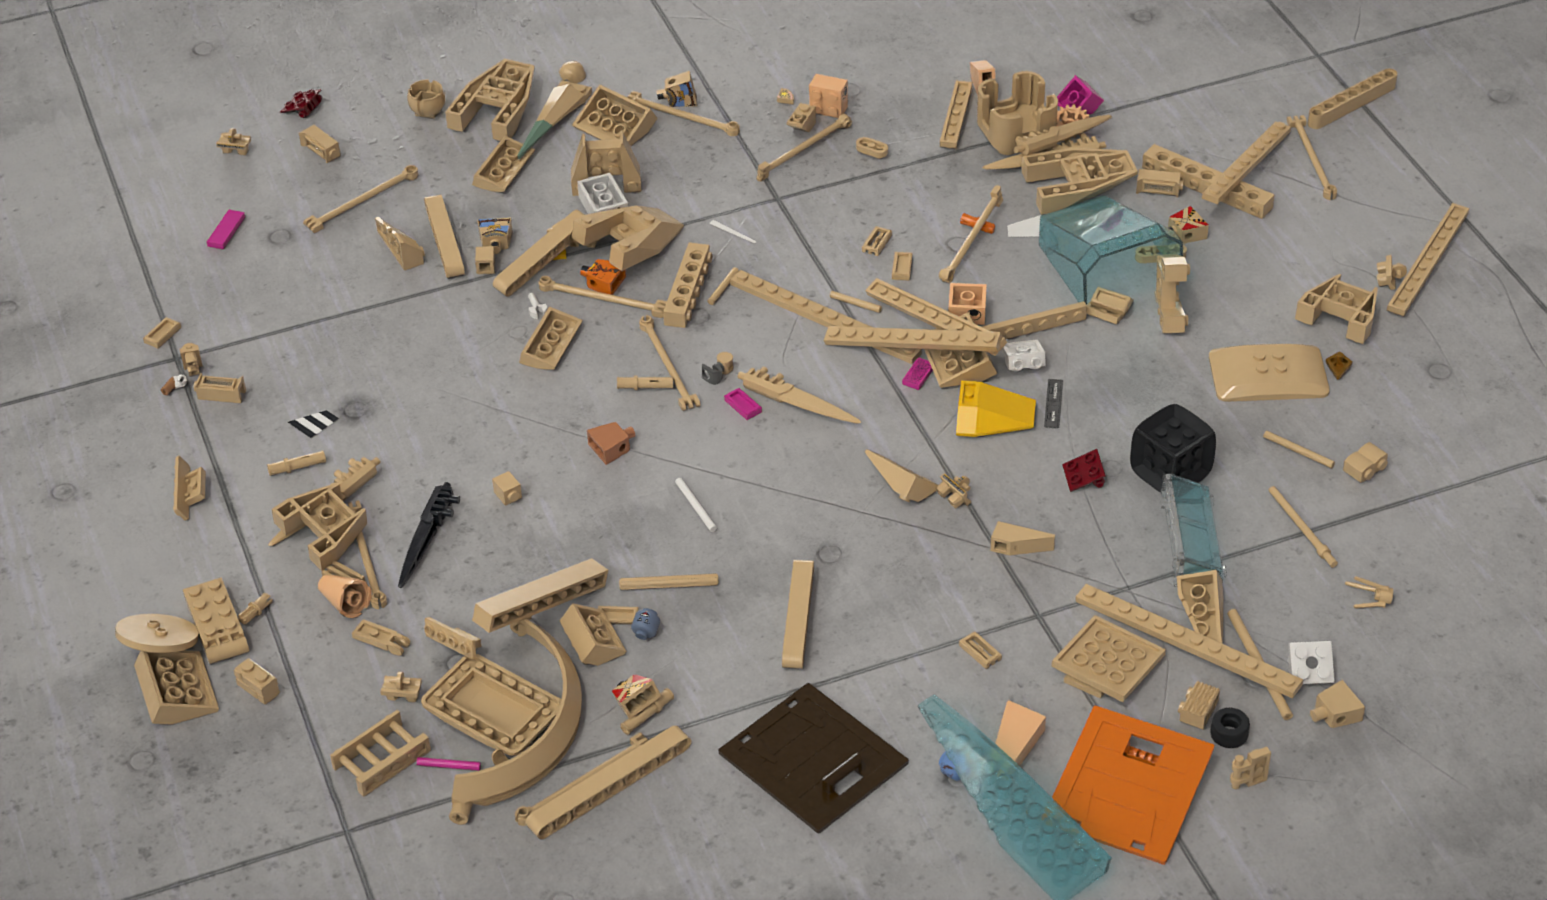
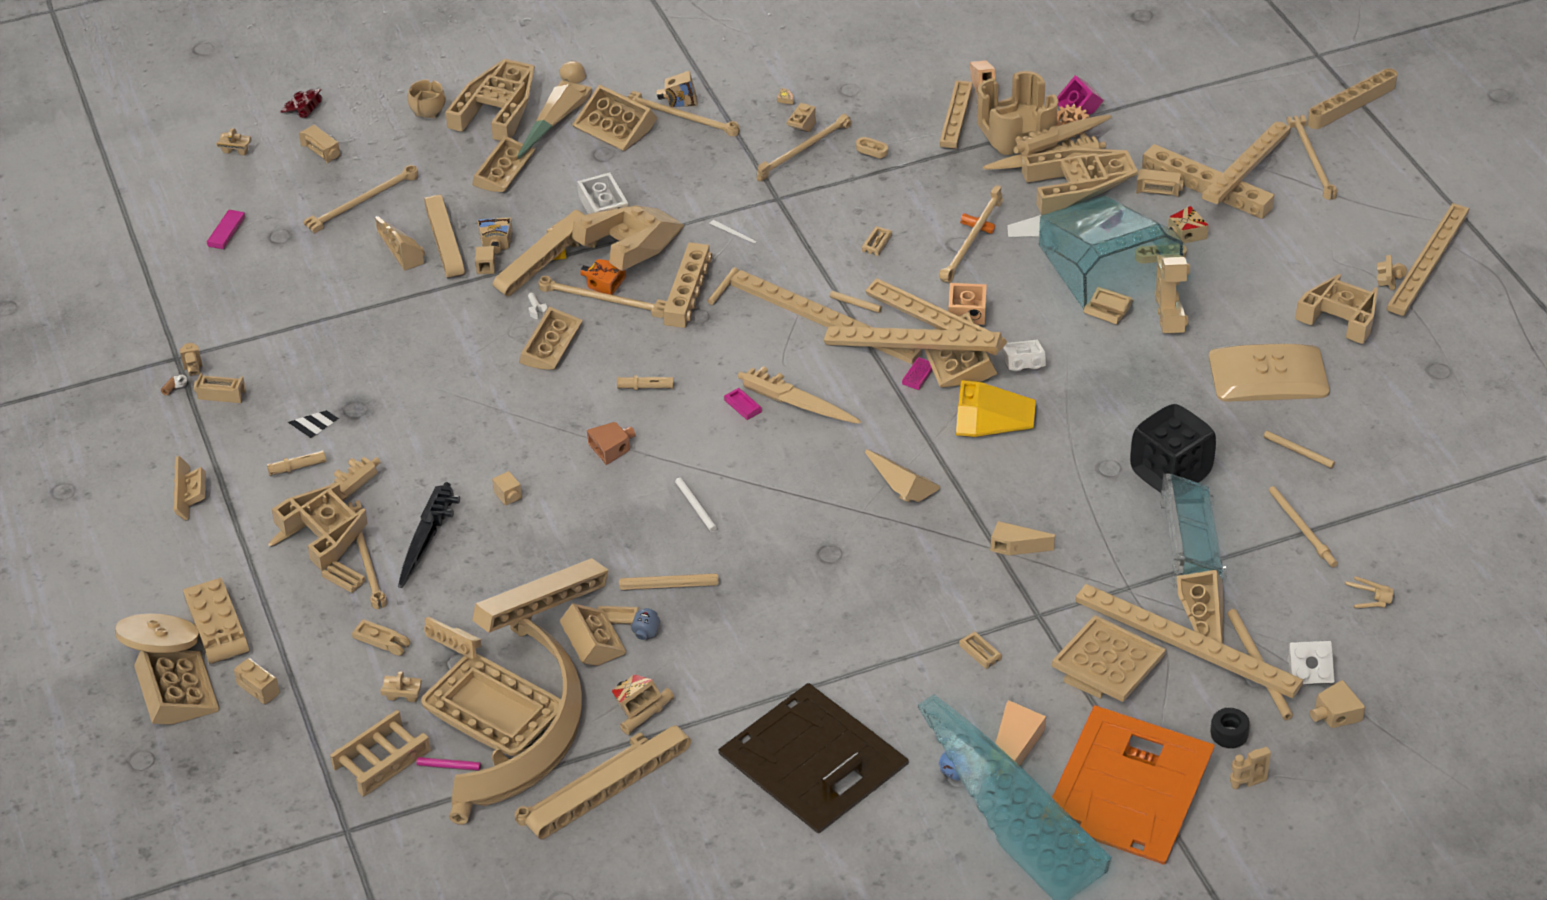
(162, 332): tan tile -> none
(254, 608): tan axle -> none
(345, 594): light nougat cone -> none
(604, 157): tan wedge -> none
(648, 326): tan hinge -> none
(723, 366): leg -> none
(798, 614): tan beam -> none
(828, 95): light nougat brick -> none
(902, 266): tan tile -> none
(957, 489): tan hips -> none
(1040, 321): tan plate -> none
(1053, 403): flat silver sticker -> none
(1084, 471): dark red hinge -> none
(1199, 704): tan brick -> none
(1338, 364): pearl gold piece -> none
(1365, 462): tan brick -> none

